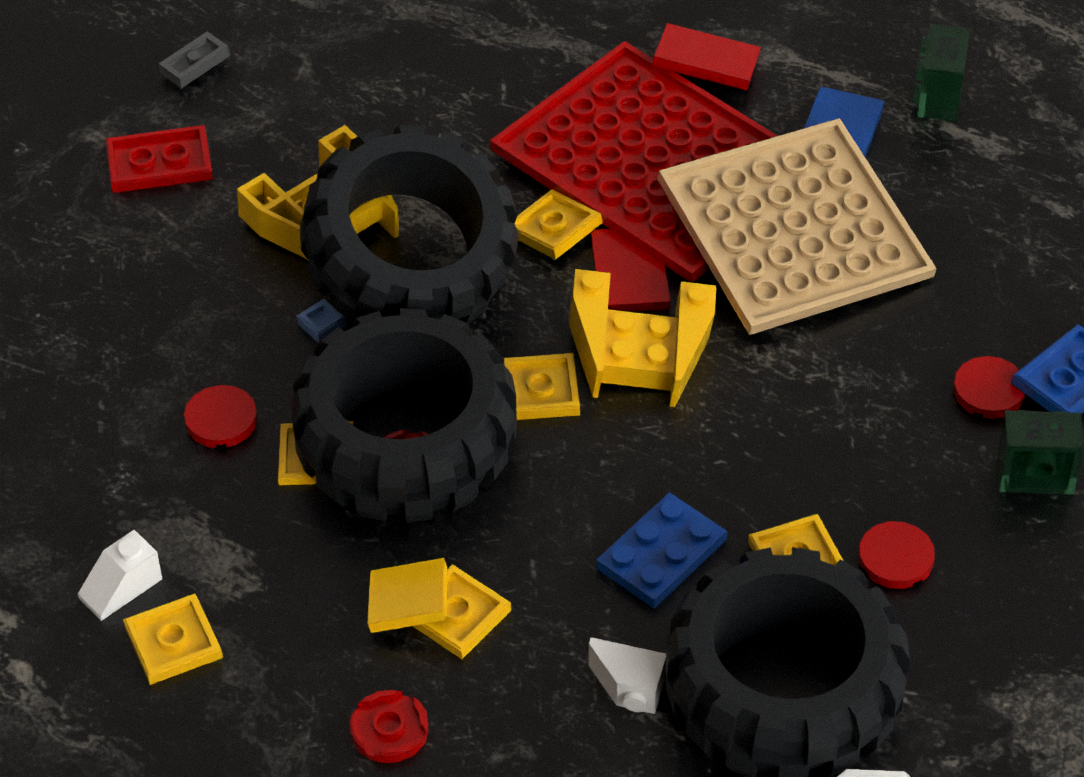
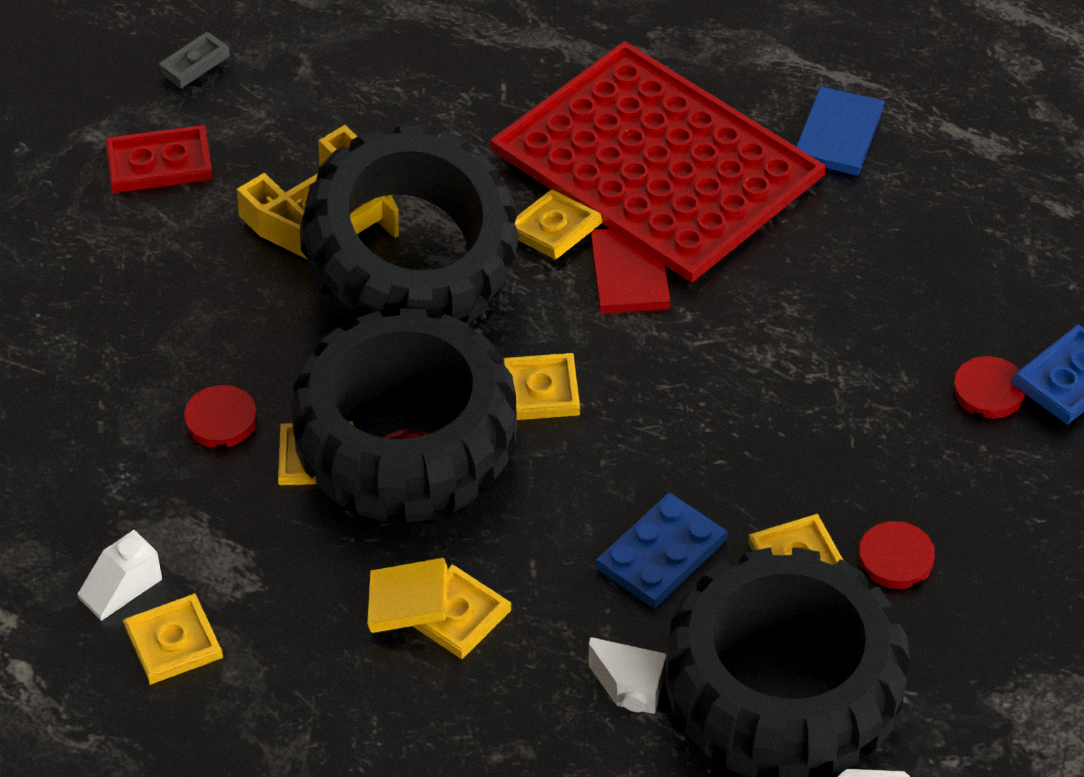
(320, 320): medium blue tile -> none
(389, 726): red tile -> none
(639, 346): yellow wedge -> none
(706, 56): red tile -> none
(795, 225): tan plate -> none
(941, 72): clear green brick -> none
(1040, 452): clear green brick -> none

